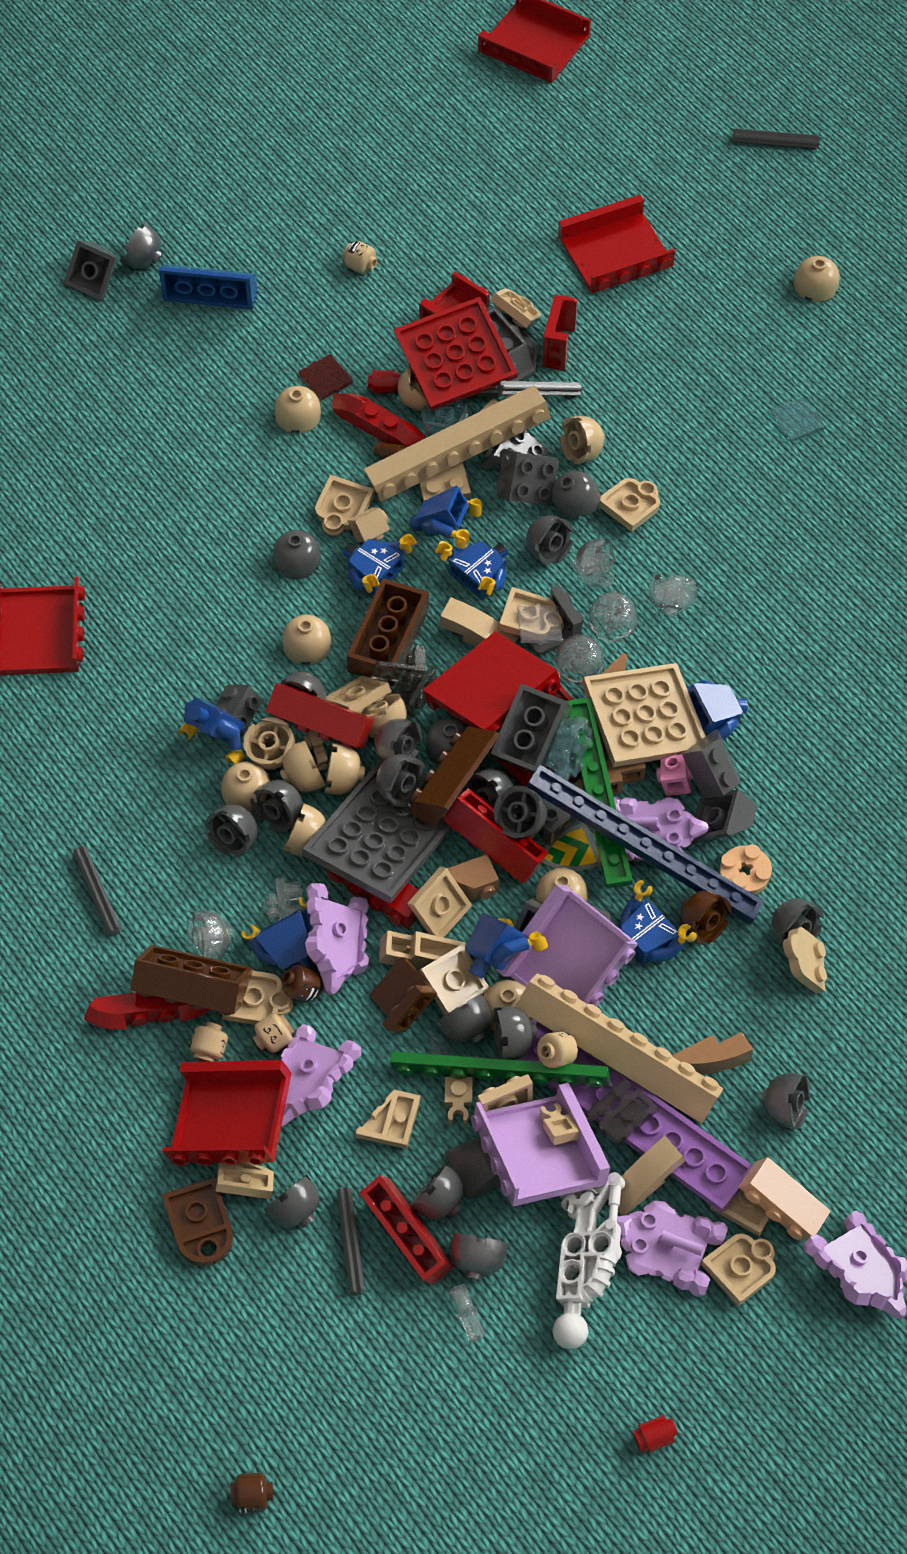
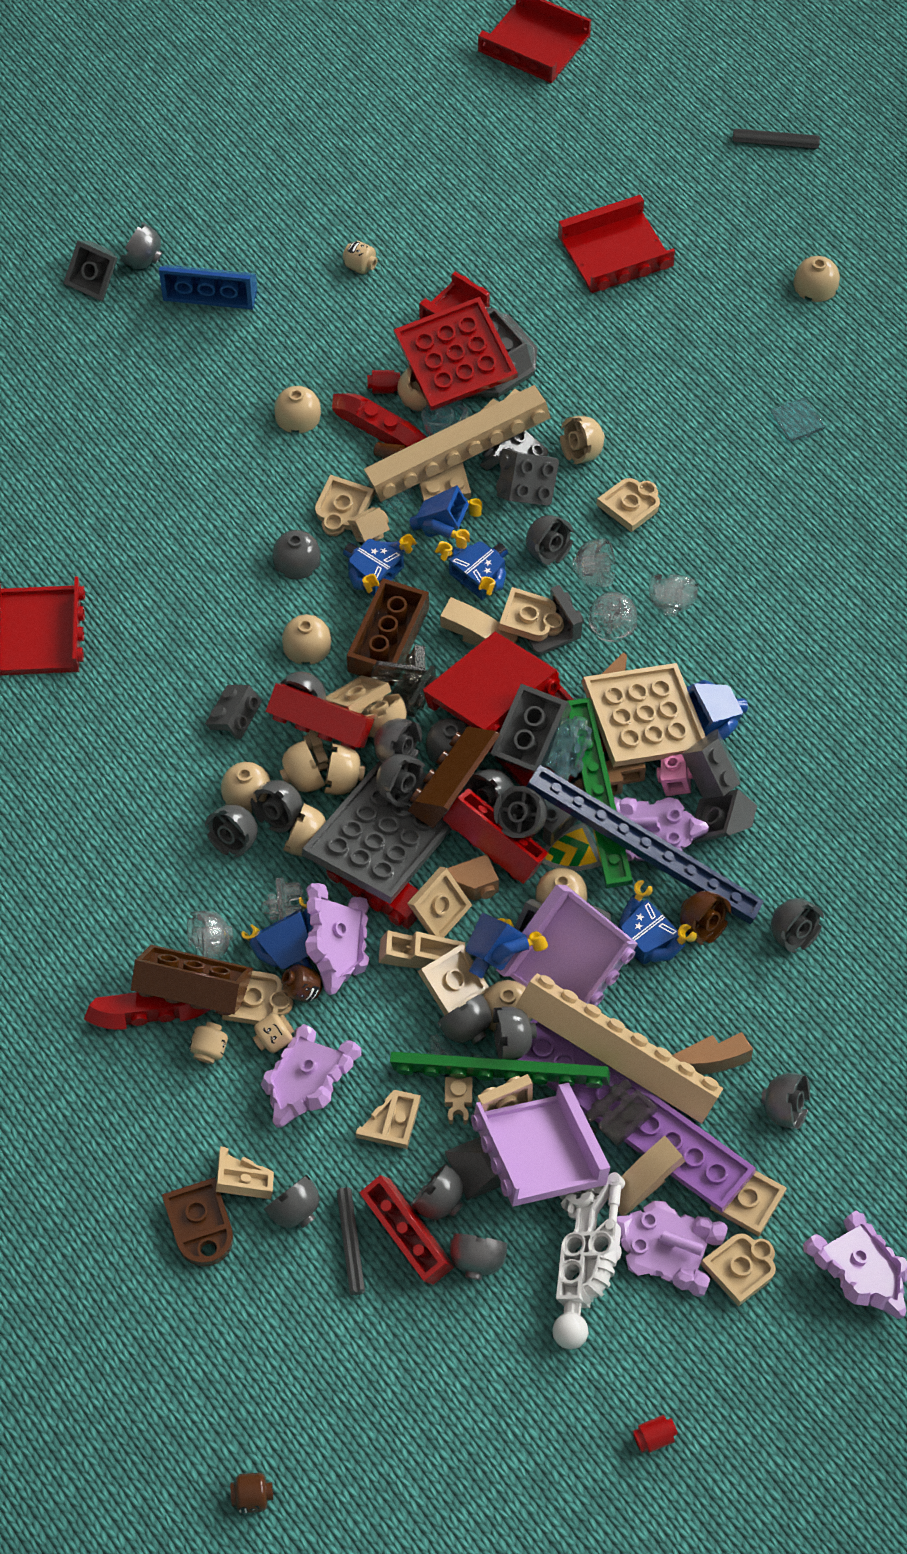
(97, 890): dark grey axle -> none
(216, 723): blue torso -> none
(230, 1112): red panel -> none
(268, 742): tan cylinder -> none
(325, 377): clear red piece -> none
(402, 995): reddish brown bracket -> none
(467, 1313): clear axle -> none
(517, 307): tan plate -> none
(539, 624): clear piece -> none
(544, 388): axle -> none
(555, 344): red panel -> none
(557, 1049): tan head -> none
(559, 1127): tan plate -> none
(575, 494): dark grey cylinder -> none
(579, 658): clear cylinder -> none
(750, 857): light nougat plate -> none
(784, 1199): light nougat brick -> none
(806, 959): tan plate -> none

